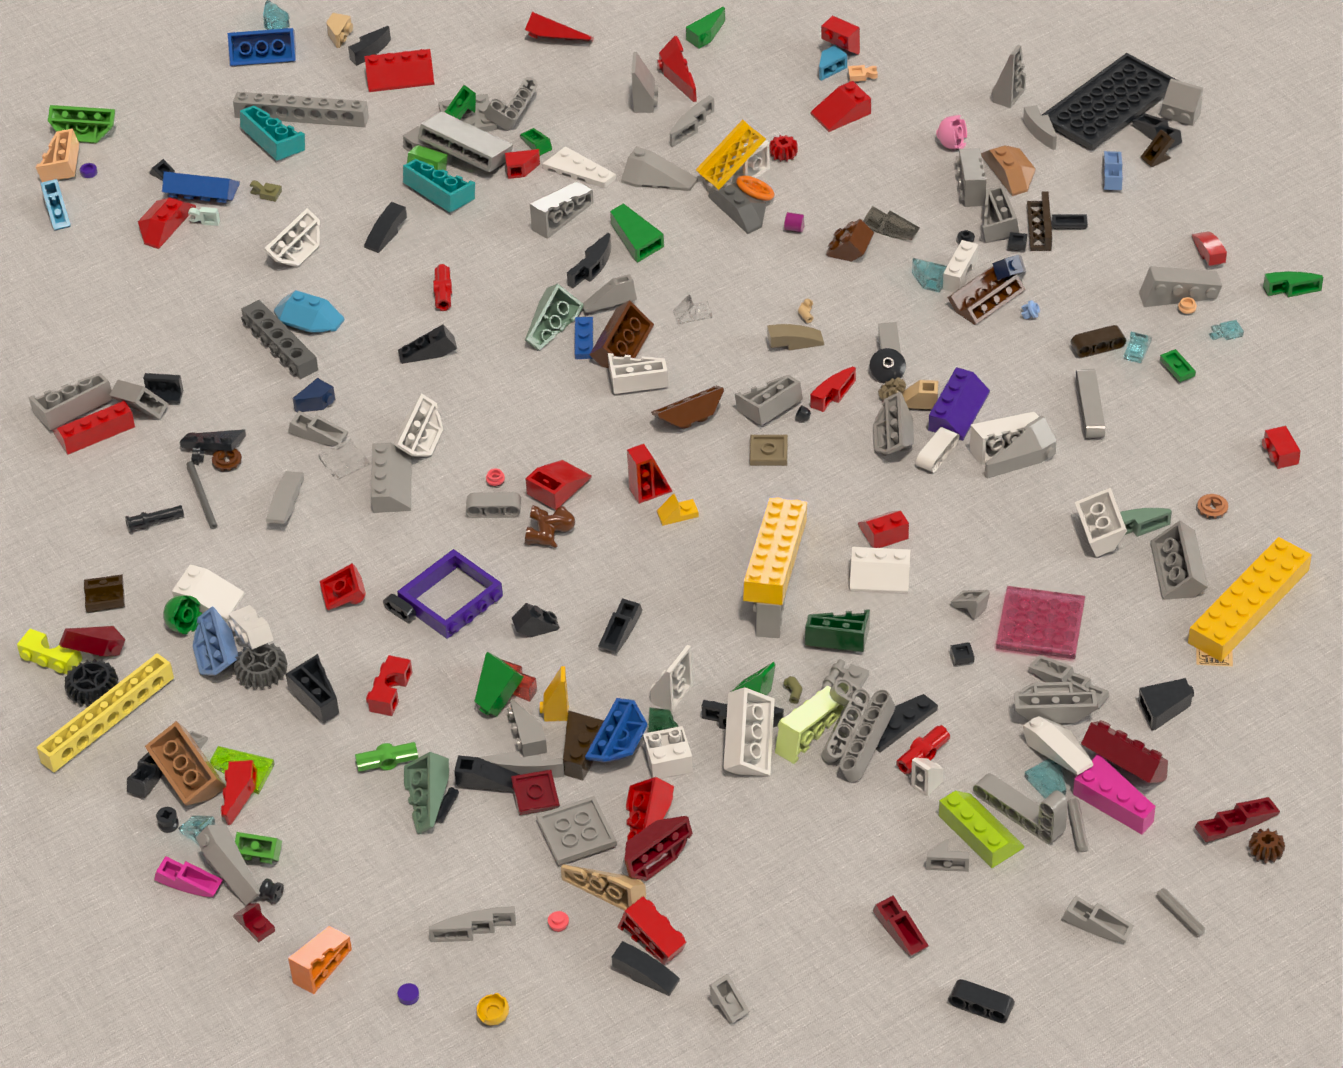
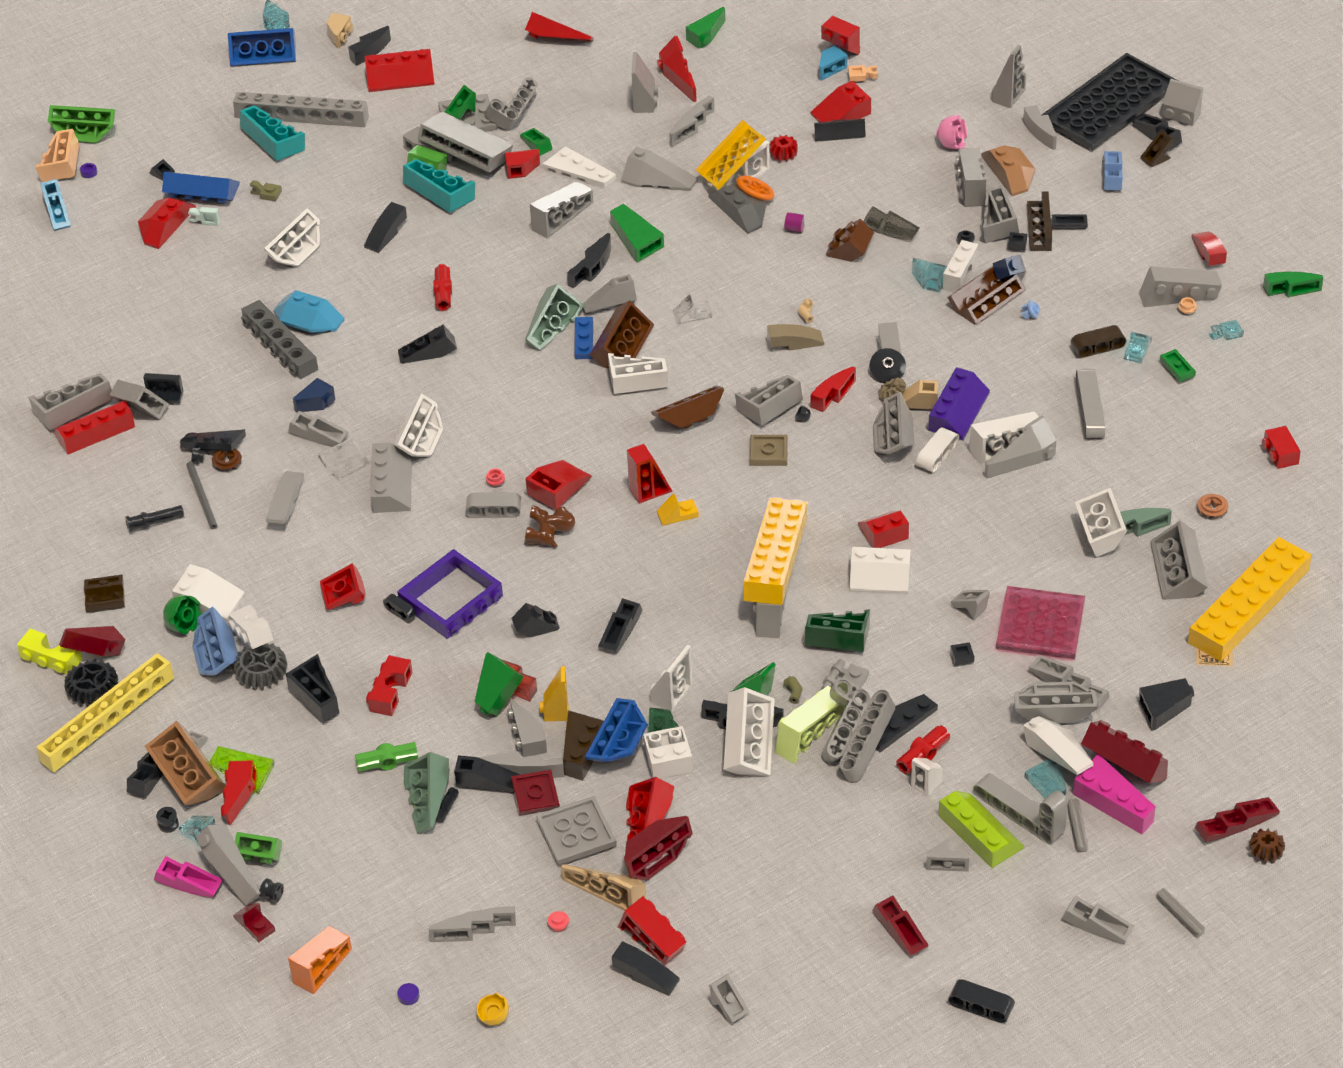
(839, 129): none -> black piece

